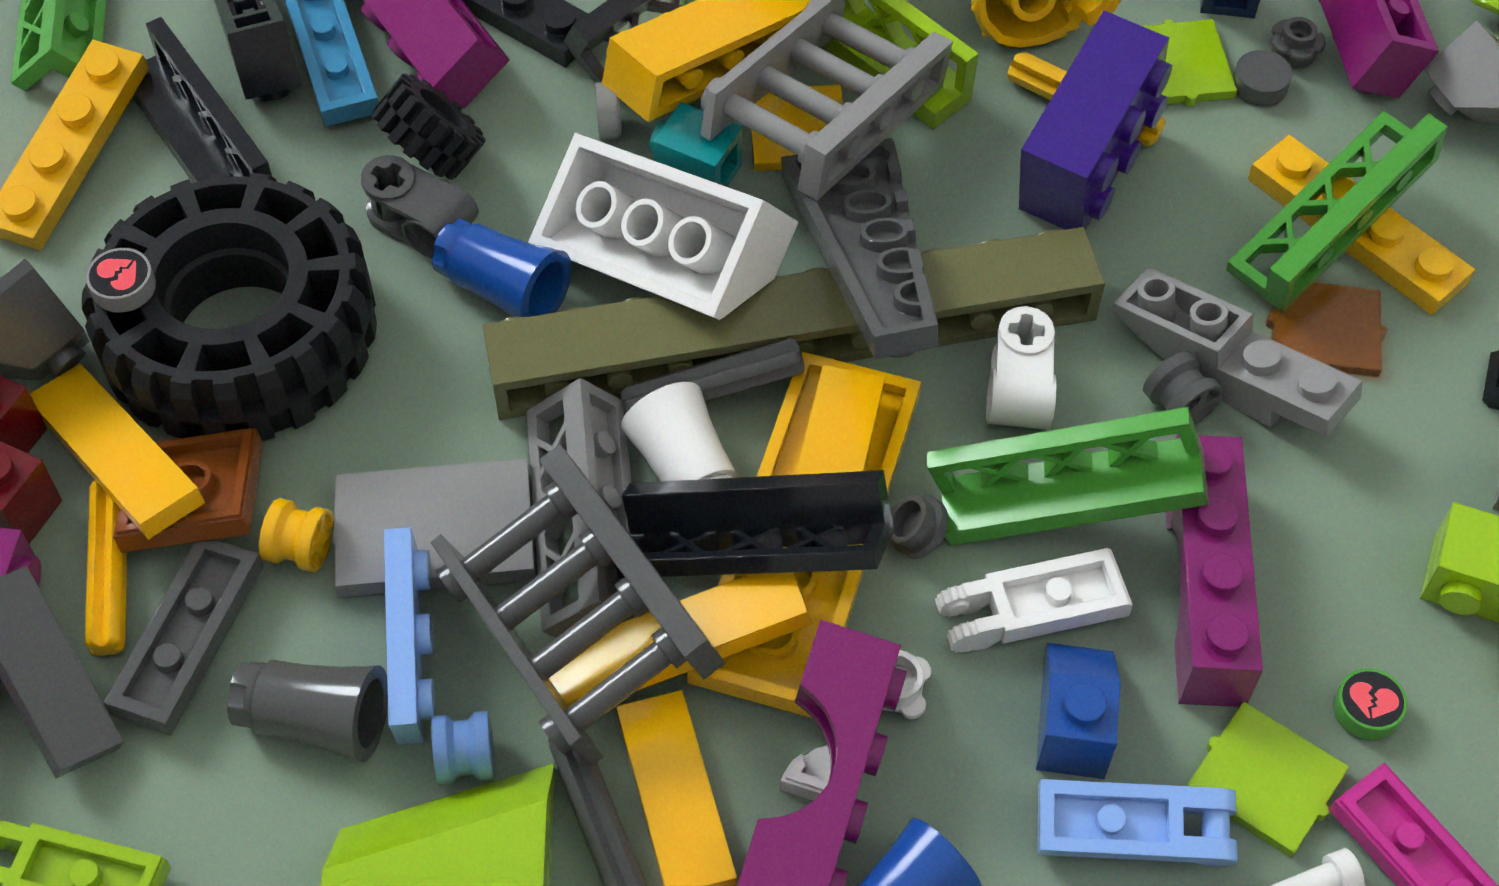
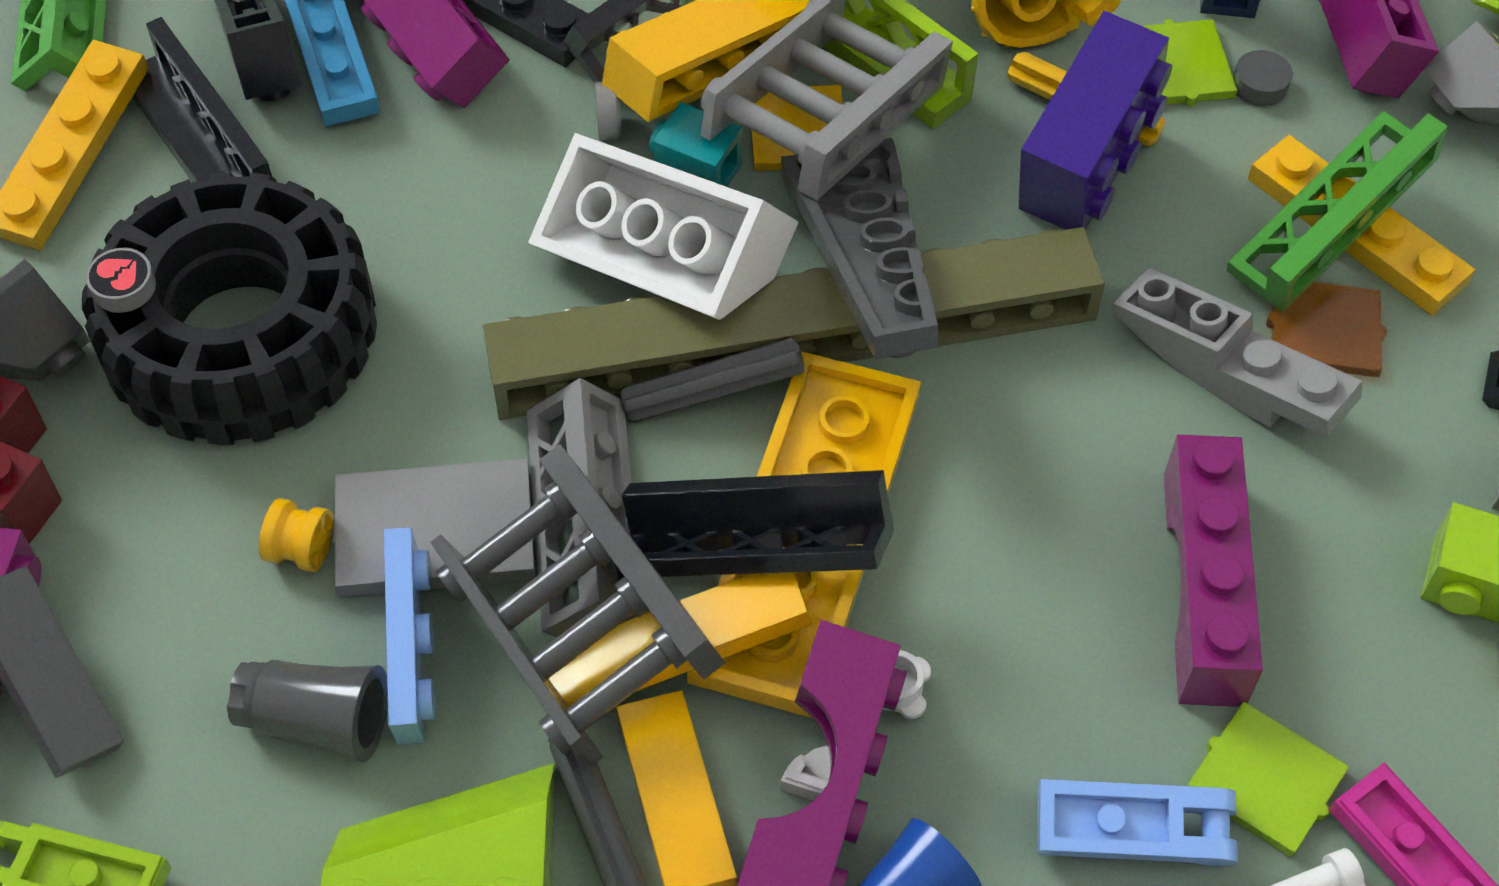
(105, 578): yellow axle -> none
(116, 451): yellow tile -> none
(184, 635): dark grey plate -> none
(227, 475): dark orange tile -> none
(412, 202): dark grey piece -> none
(428, 126): black tyre -> none
(463, 748): medium blue wheel -> none
(503, 269): blue plant -> none
(677, 434): white plant -> none
(841, 421): yellow tile -> none
(918, 525): dark grey plate -> none
(1022, 371): white piece -> none
(1036, 600): white hinge -> none
(1071, 483): bright green fence -> none
(1078, 711): blue slope -> none
(1181, 384): dark grey wheel -> none
(1297, 41): dark grey plate -> none
(1370, 704): tile -> none

